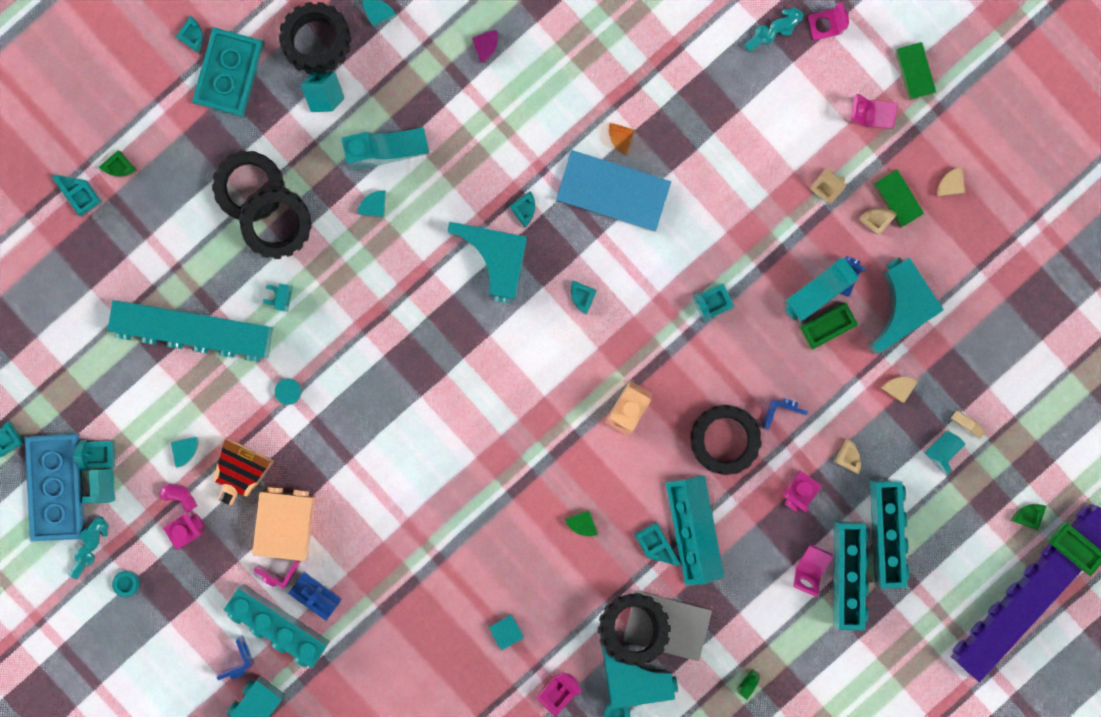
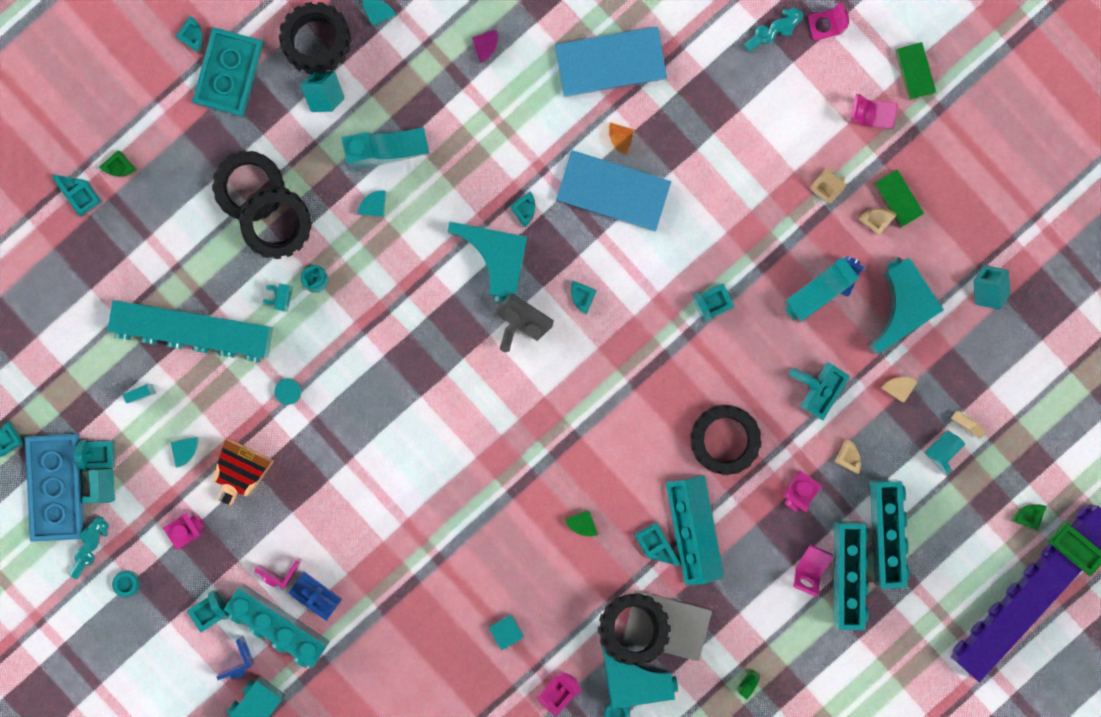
(139, 393): none -> teal tile
(178, 493): dark pink arm -> none
(208, 611): none -> teal tile
(283, 524): light nougat brick -> none
(314, 279): none -> teal tile
(521, 317): none -> dark grey plate
(610, 61): none -> dark azure tile
(629, 408): light nougat torso -> none
(787, 404): blue bracket -> none
(823, 389): none -> teal plate
(828, 326): green tile -> none
(952, 183): tan tile -> none
(992, 287): none -> teal panel

